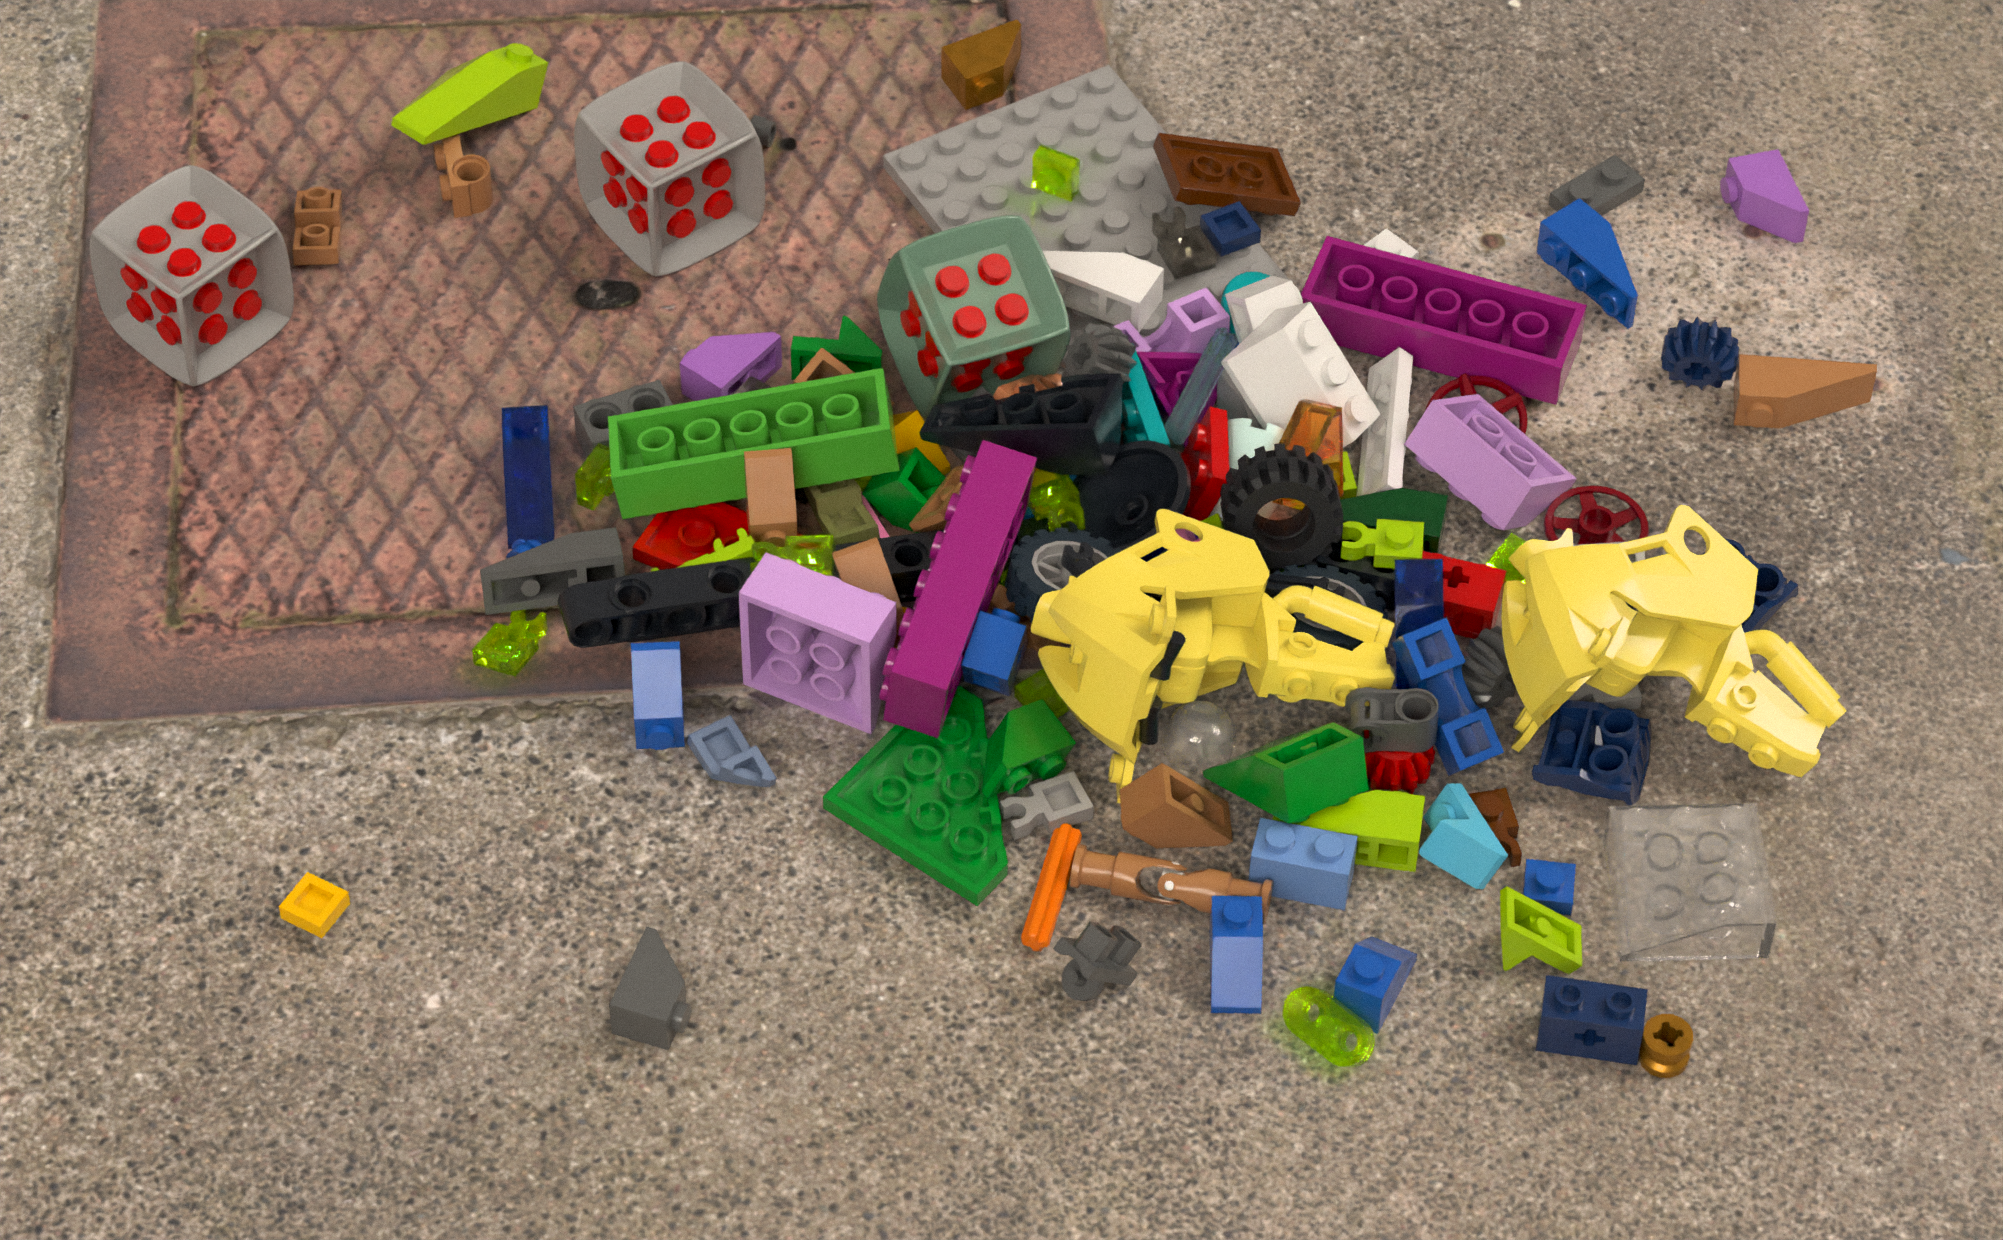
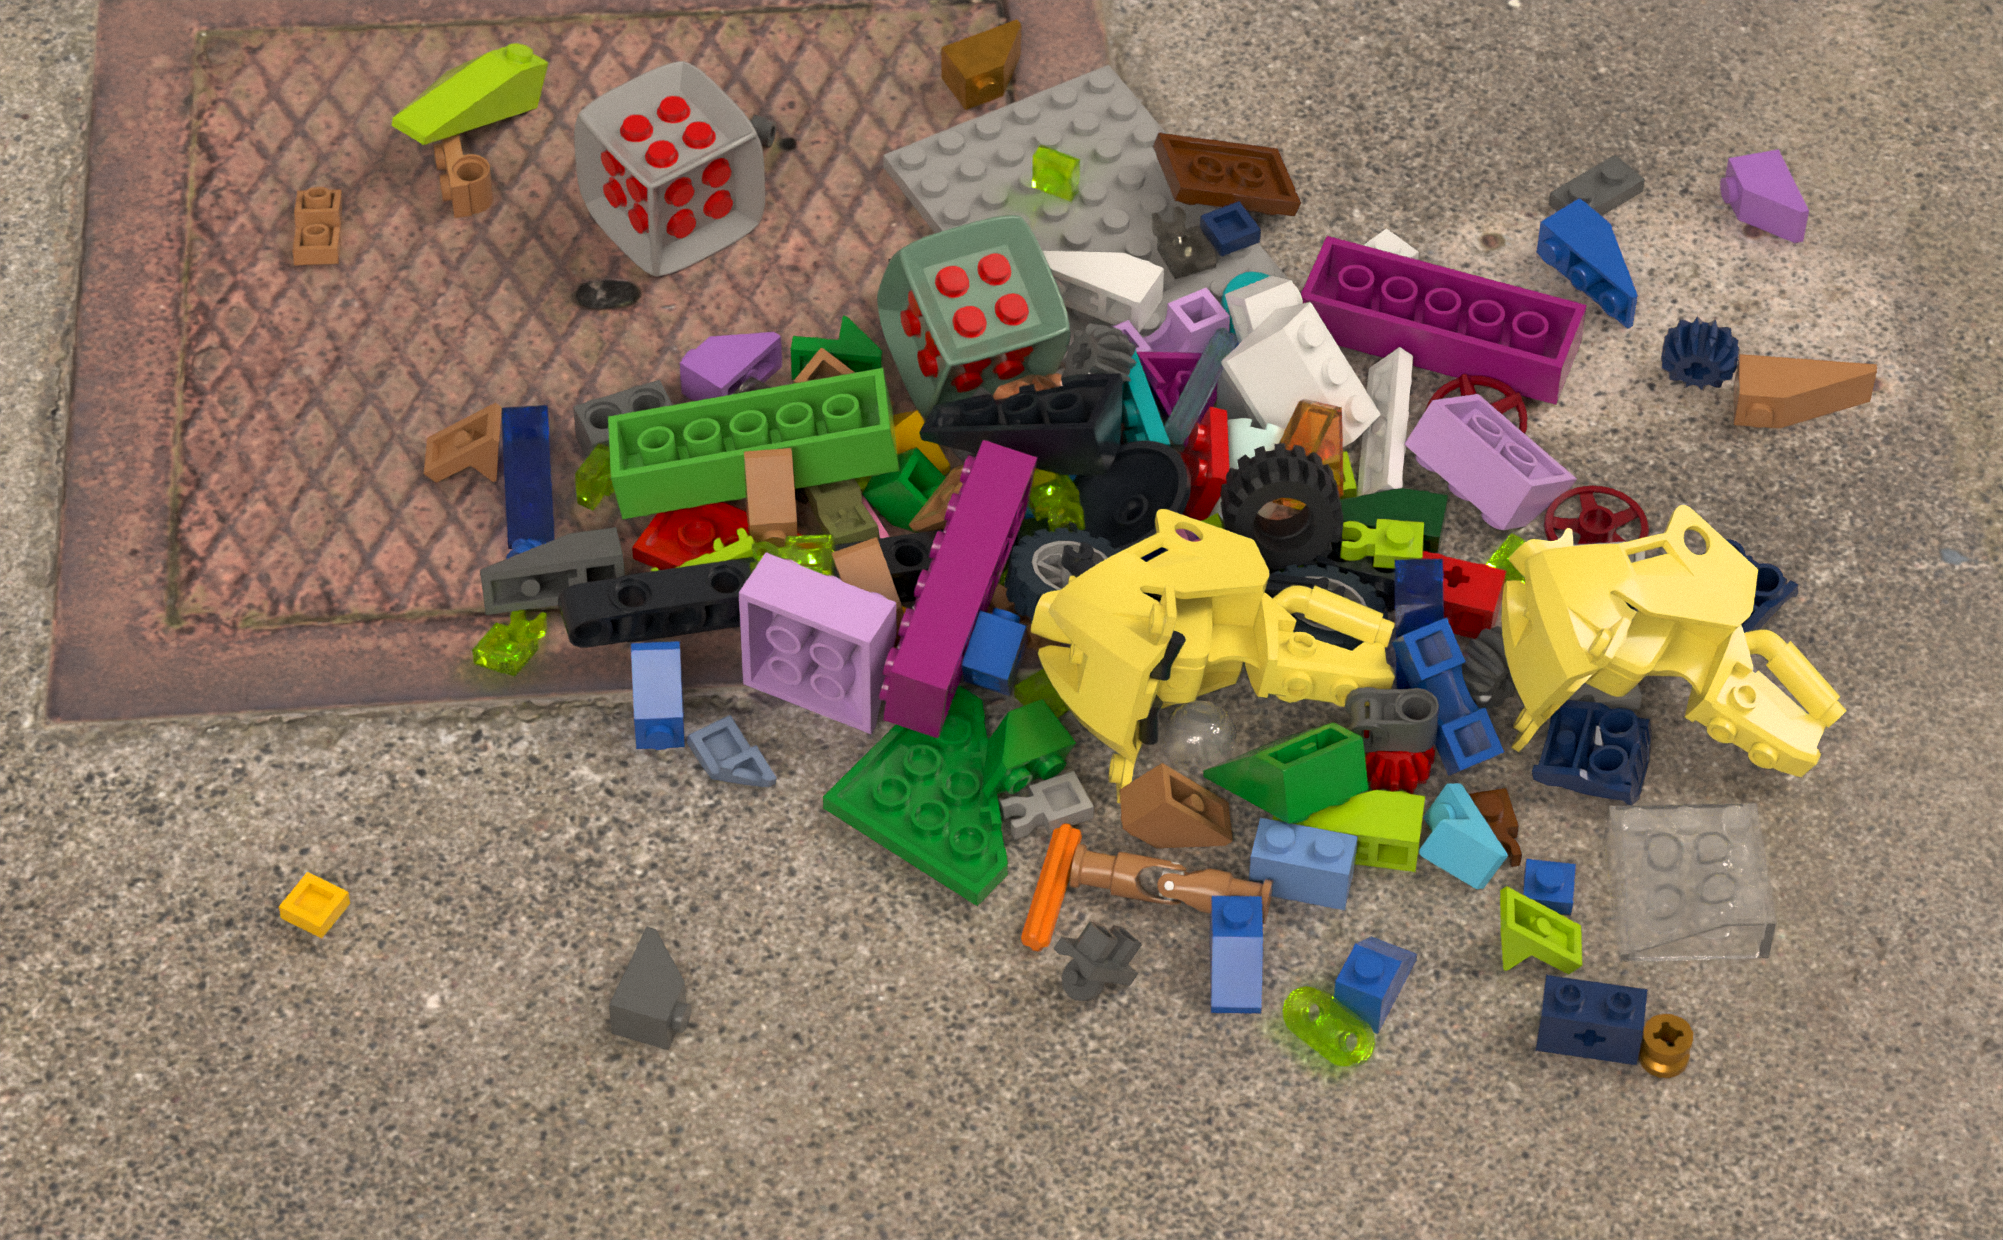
(192, 274): light grey piece -> none
(465, 444): none -> medium nougat slope

